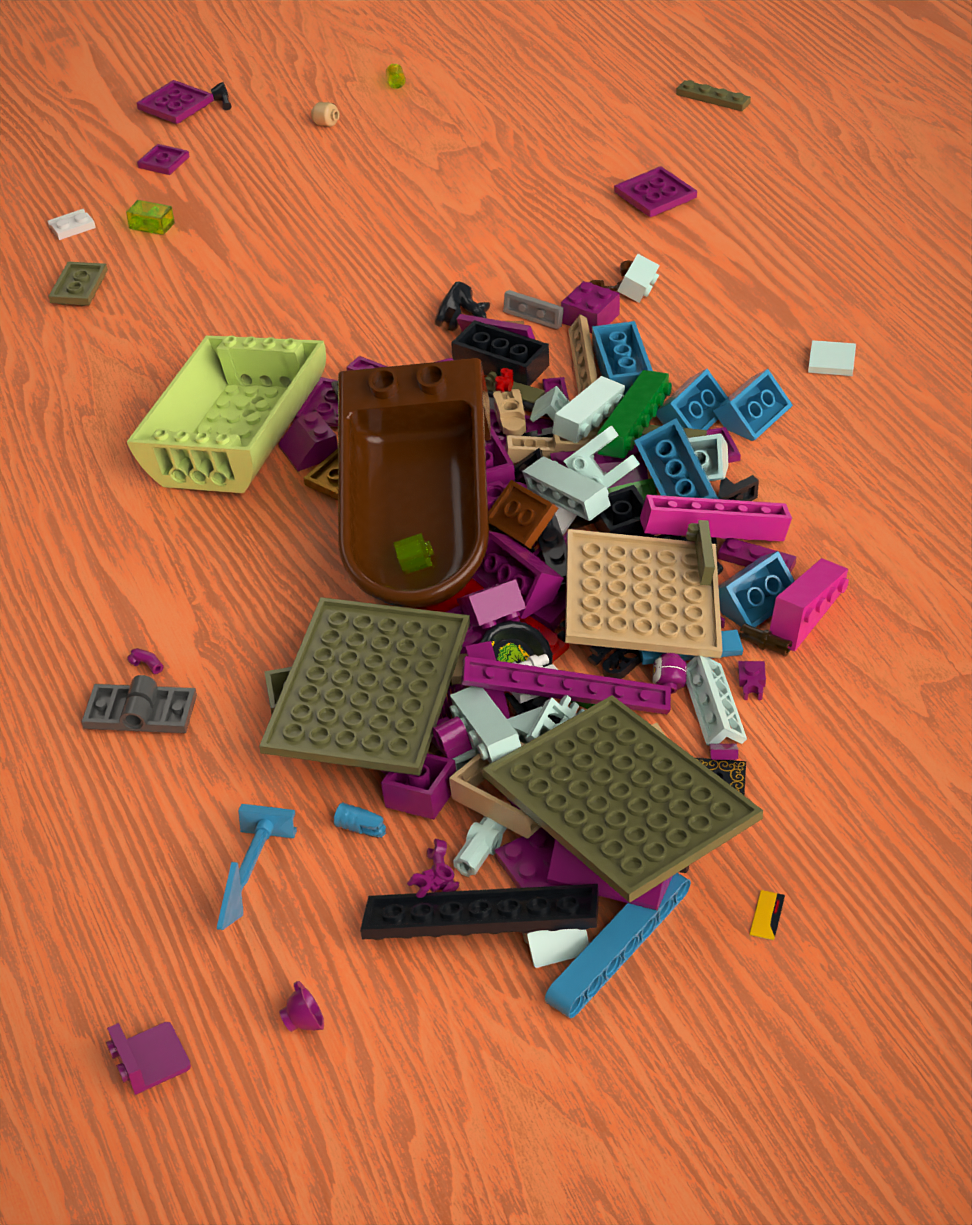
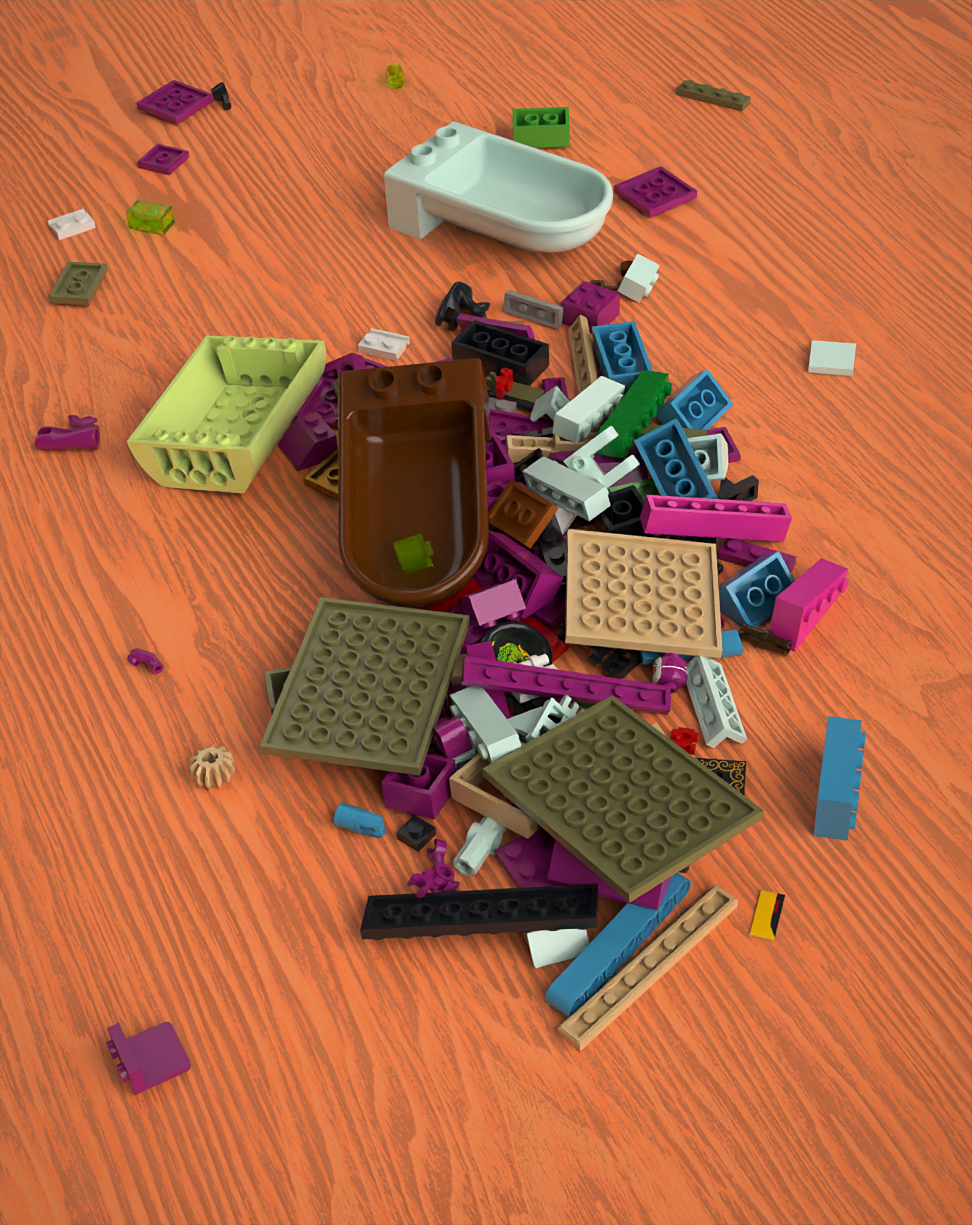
(82, 435): none -> magenta piece
(139, 707): dark grey plate -> none
(211, 766): none -> tan gear
(263, 823): dark azure piece -> none
(302, 1011): magenta piece -> none
(325, 114): tan head -> none
(345, 363): none -> magenta plate
(383, 344): none -> white plate
(416, 833): none -> black plate
(496, 191): none -> light aqua piece
(510, 412): tan piece -> none
(542, 127): none -> bright green brick
(647, 968): none -> tan tile
(684, 738): none -> red piece
(701, 535): olive hinge -> none
(723, 751): magenta tile -> none
(752, 677): magenta plate -> none
(753, 406): dark azure slope -> none
(839, 778): none -> dark azure brick

